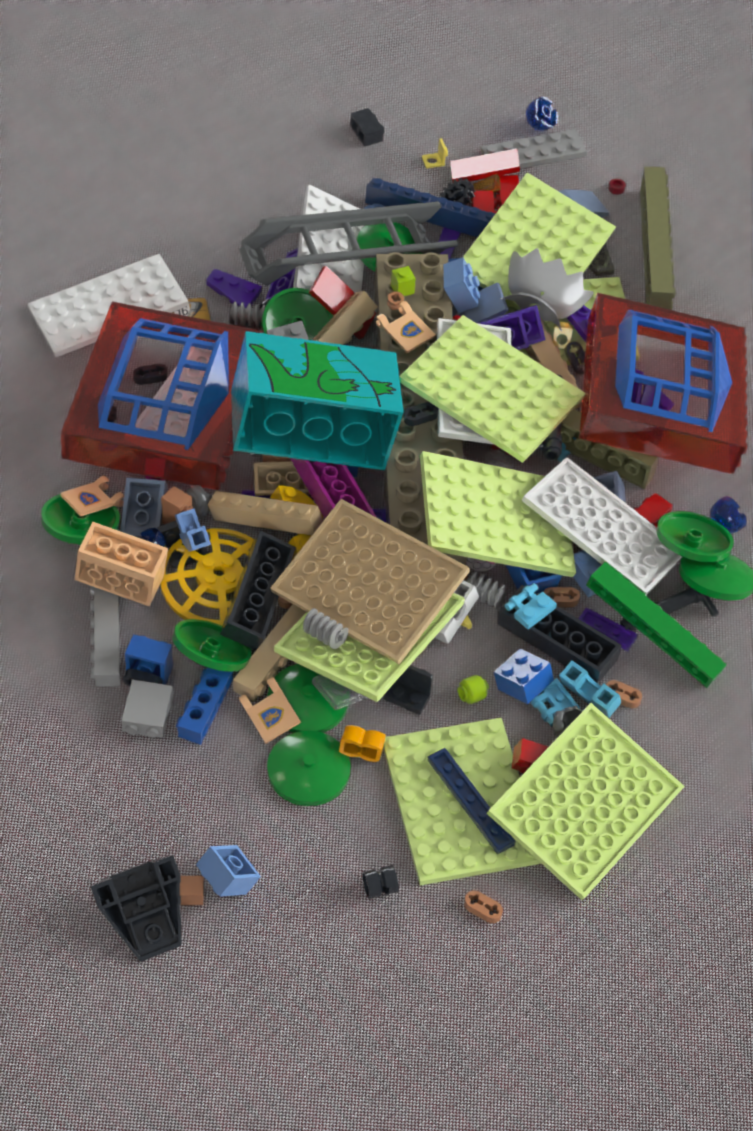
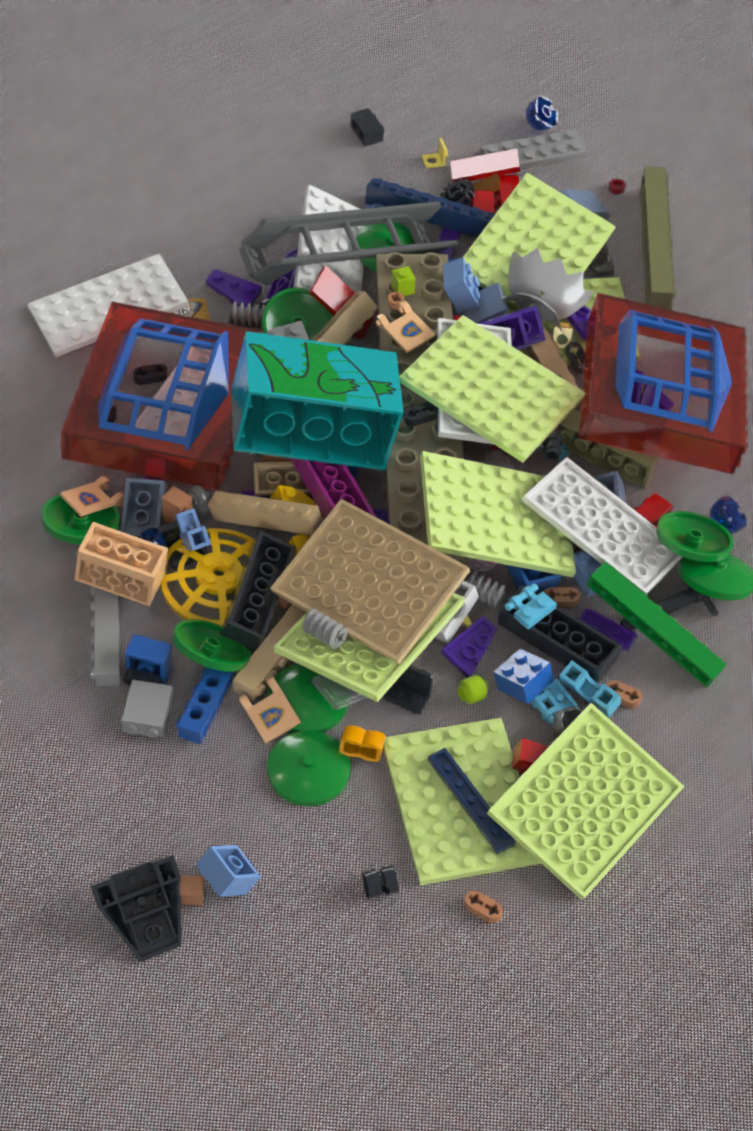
(470, 646): none -> dark purple wing

